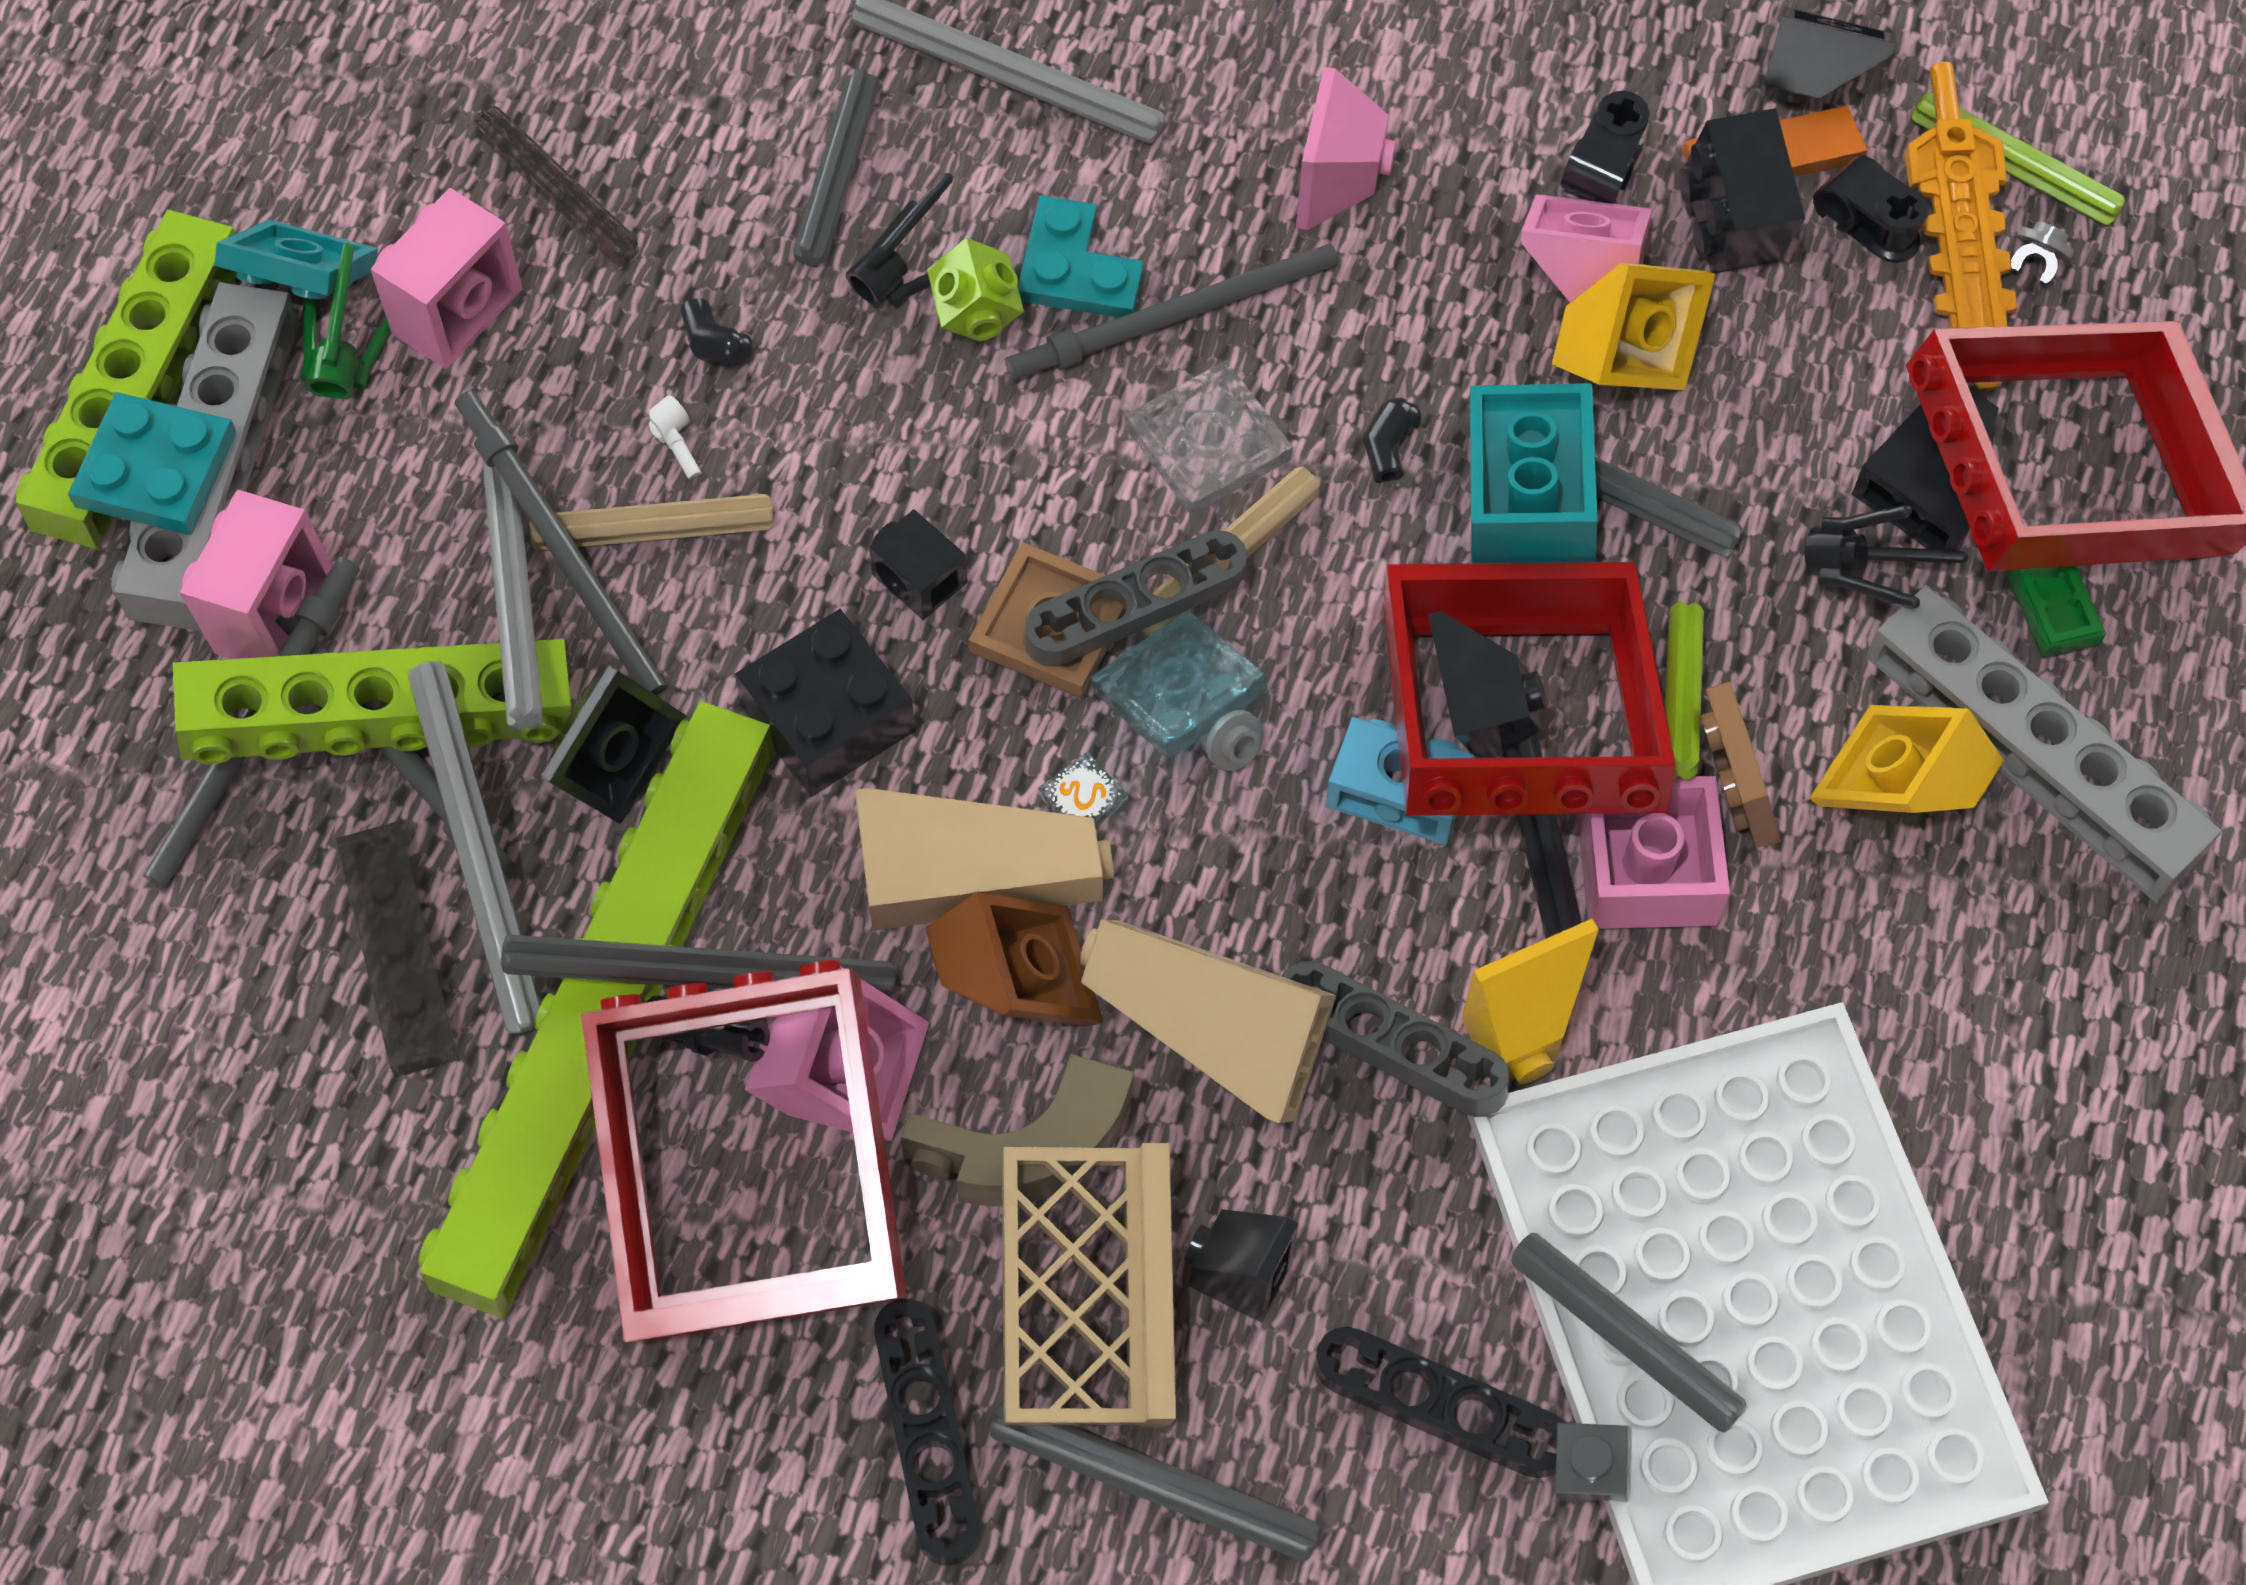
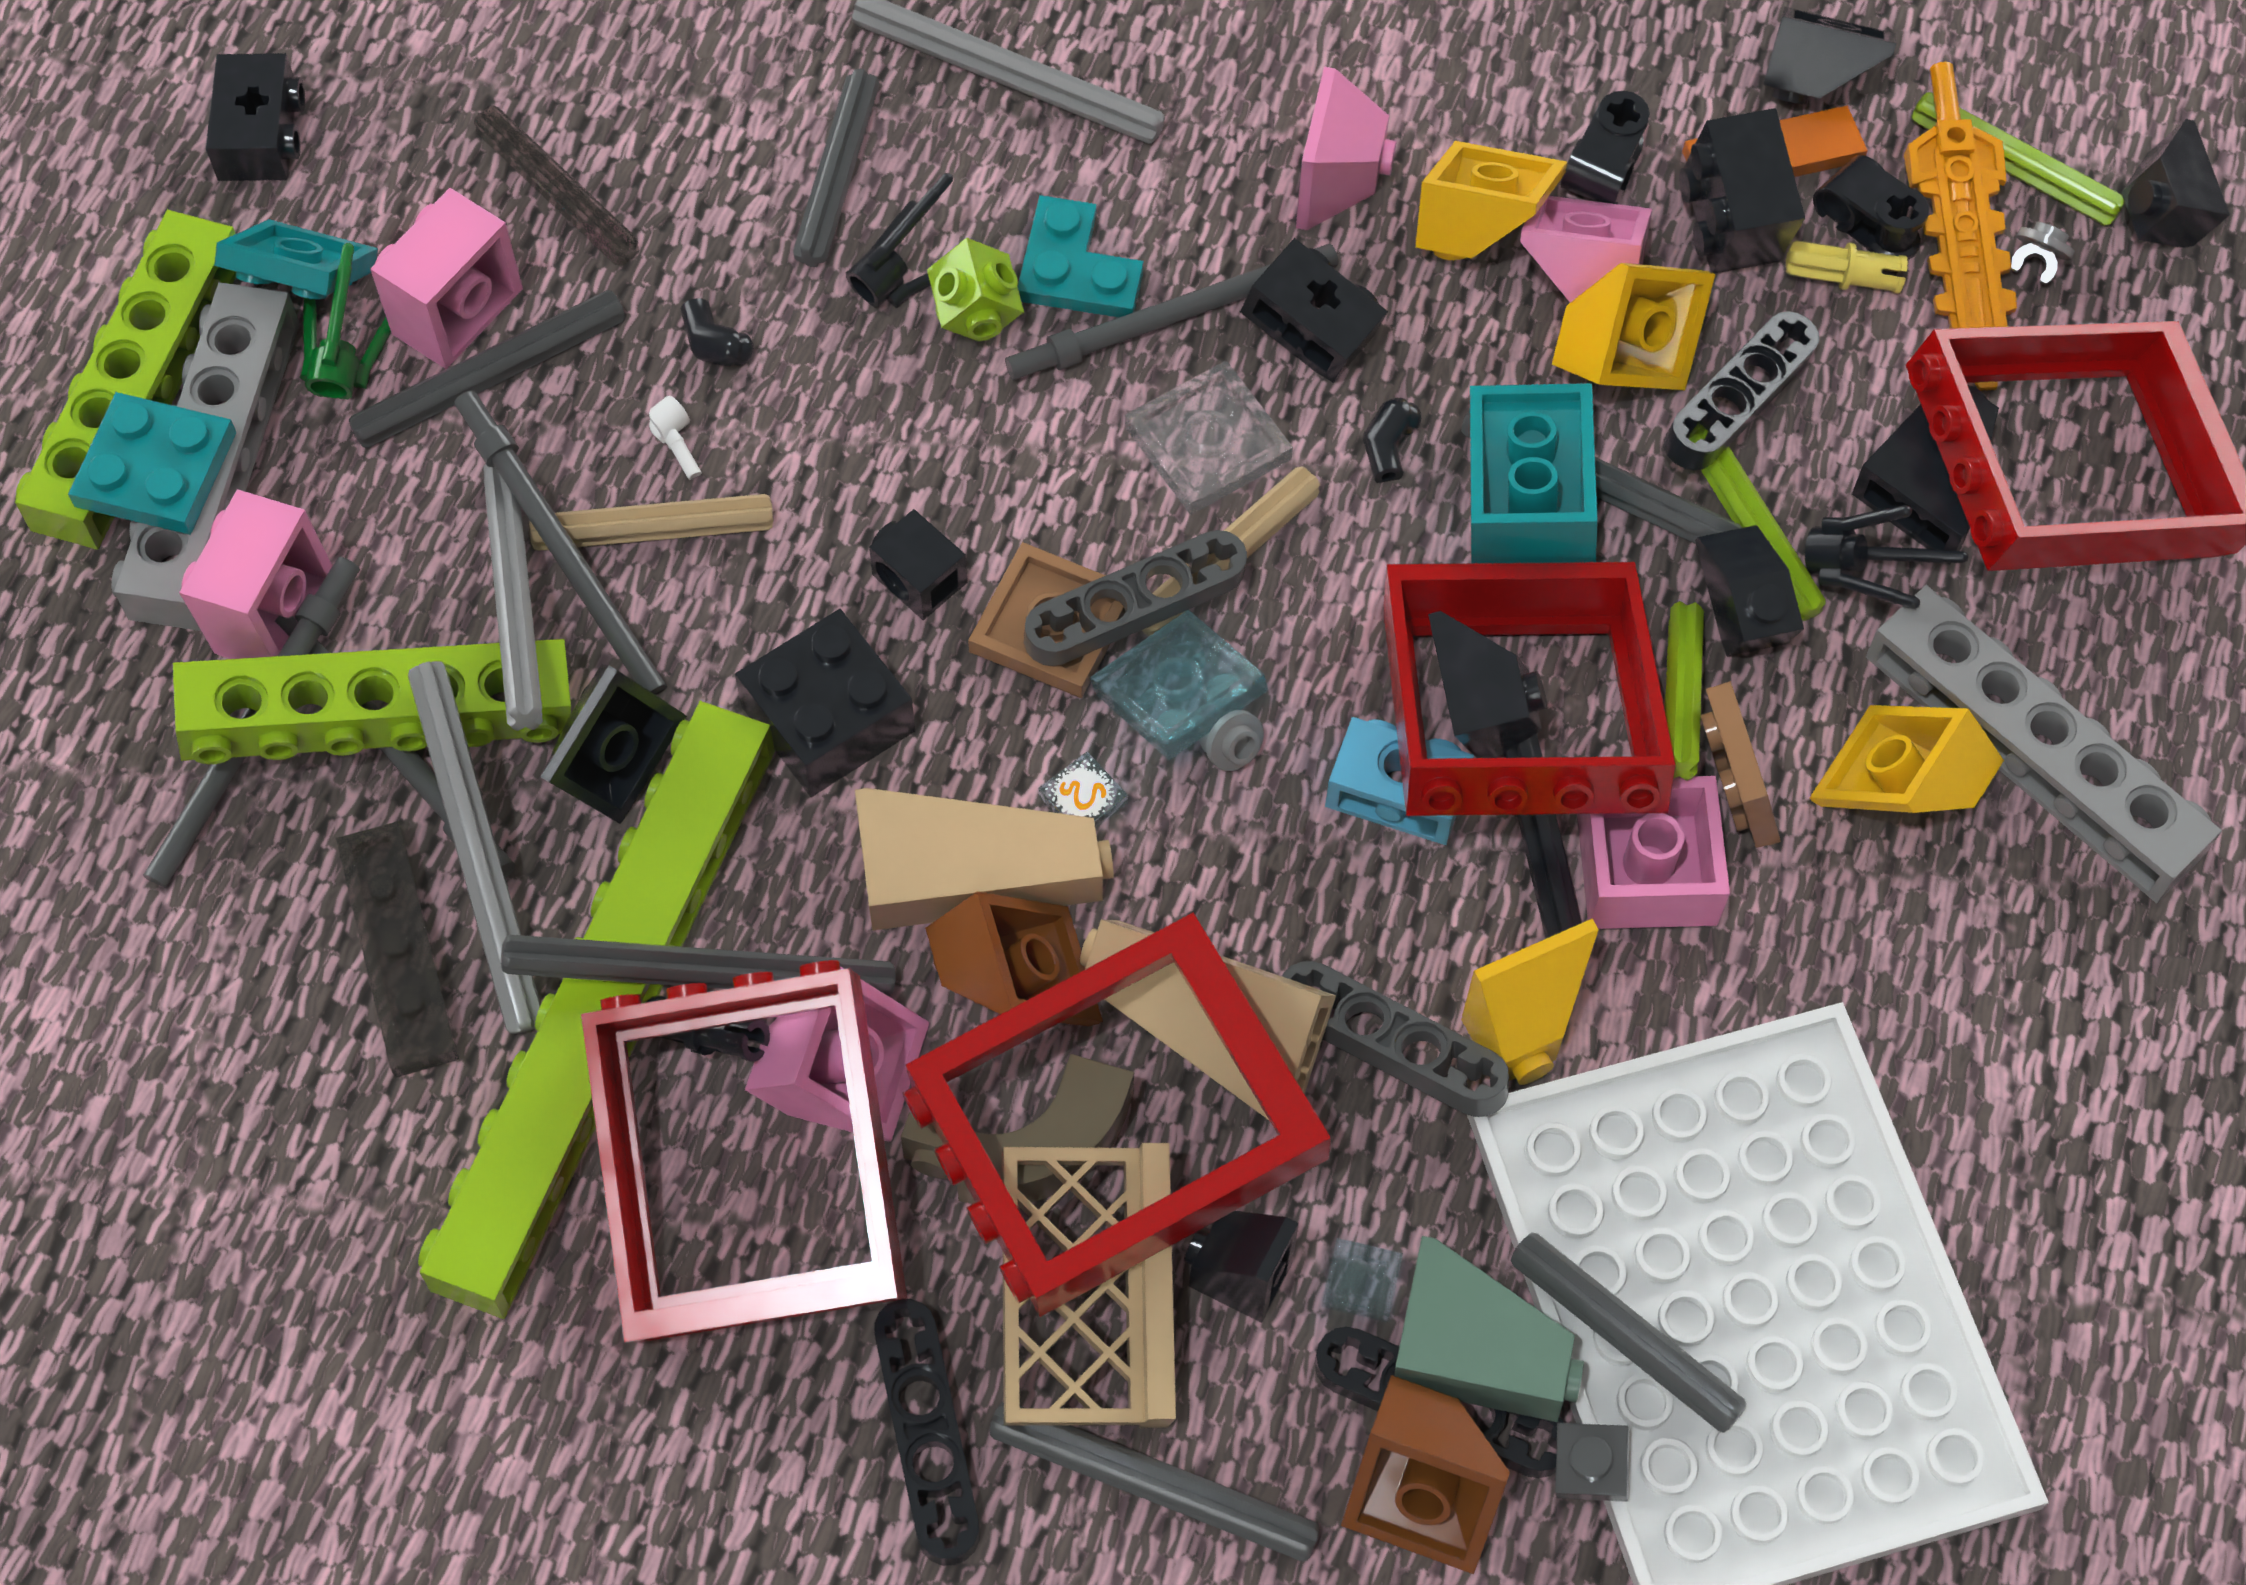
(253, 117): none -> black brick
(487, 368): none -> dark grey axle
(1051, 1283): none -> red window
(1285, 303): none -> black brick
(1362, 1280): none -> clear light blue tile
(1427, 1478): none -> dark orange slope
(1480, 197): none -> yellow slope
(1483, 1340): none -> sand green slope
(1745, 392): none -> black beam
(1748, 509): none -> lime axle
(1748, 590): none -> black slope
(1845, 266): none -> light yellow axle
(2057, 609): green plate -> none
(2175, 191): none -> black slope

